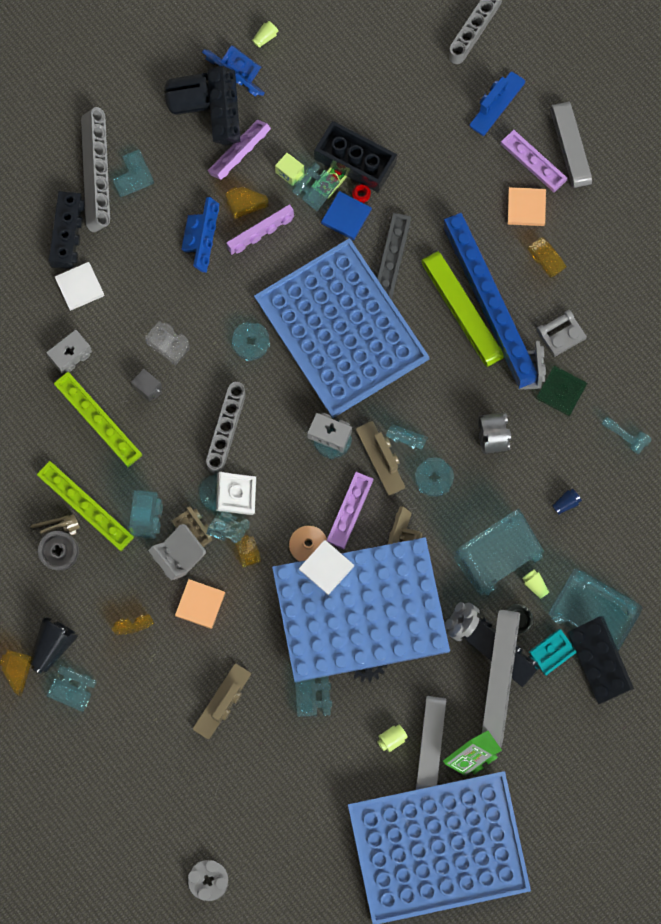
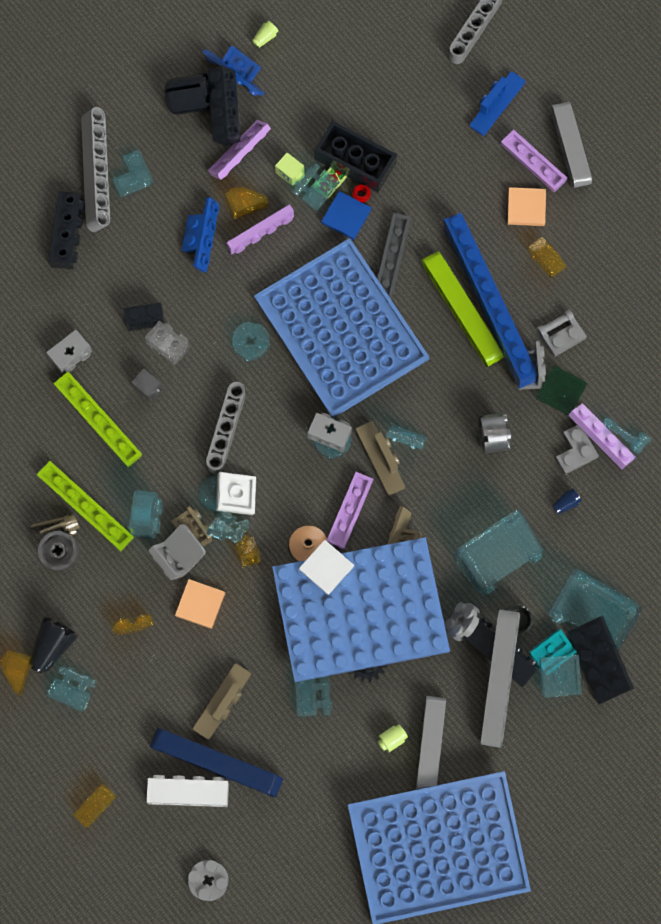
(79, 286): white tile -> none
(94, 805): none -> clear yellow slope
(143, 316): none -> black brick
(188, 792): none -> white brick
(216, 762): none -> dark blue beam
(441, 469): clear light blue plate -> none
(474, 754): bright green slope -> none
(535, 583): yellowish green cone -> none
(560, 676): none -> clear light blue plate
(580, 453): none -> light grey plate
(601, 436): none -> lavender plate

